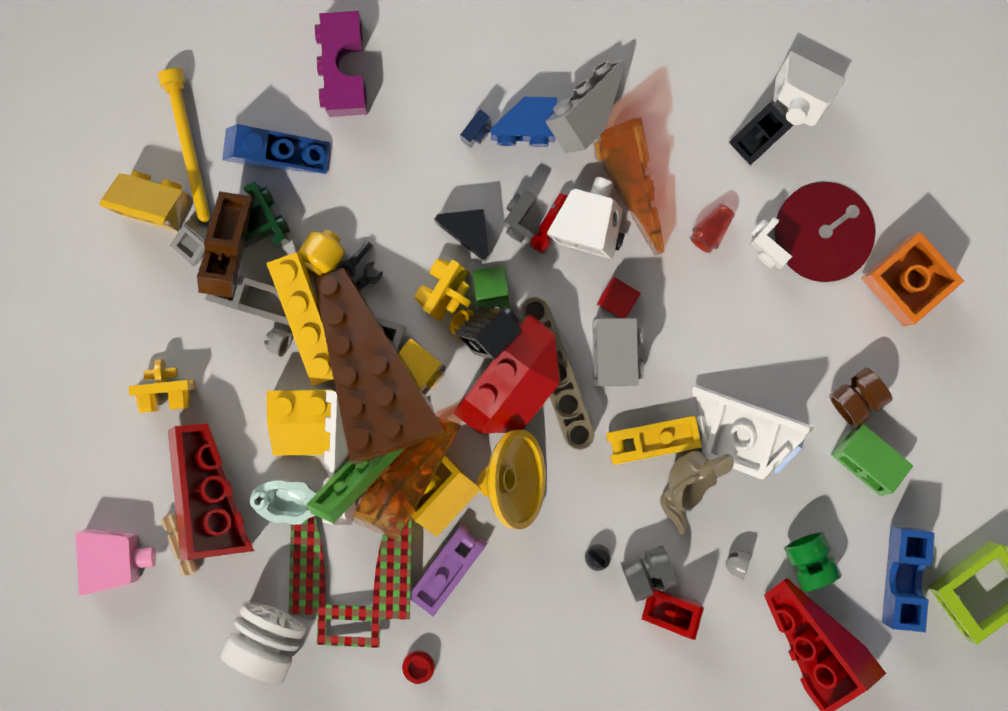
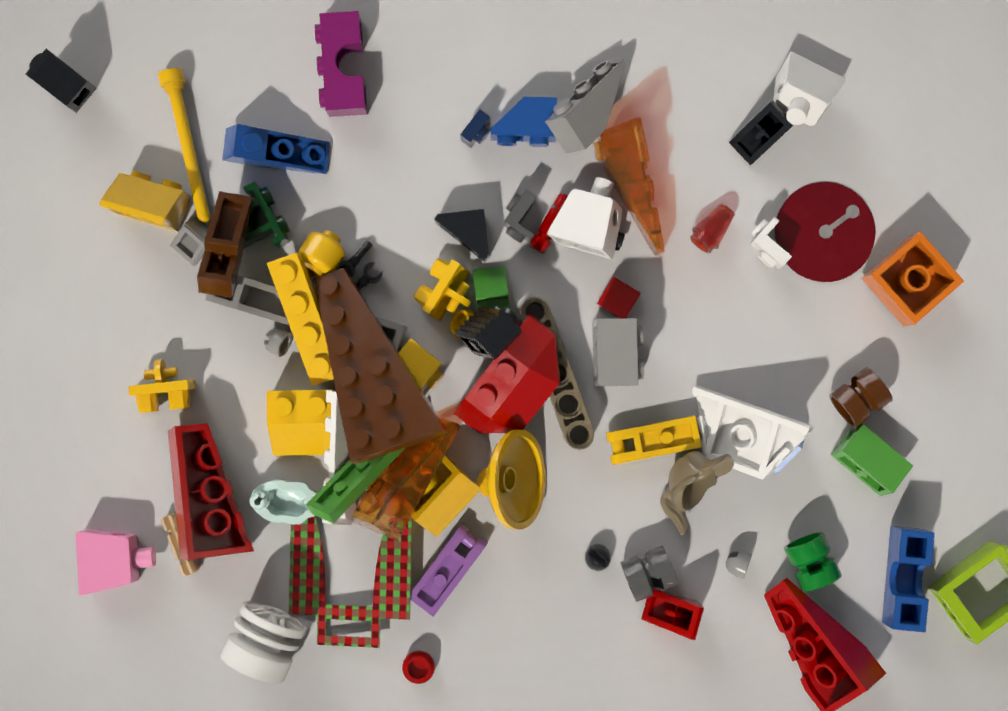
(60, 80): none -> black slope

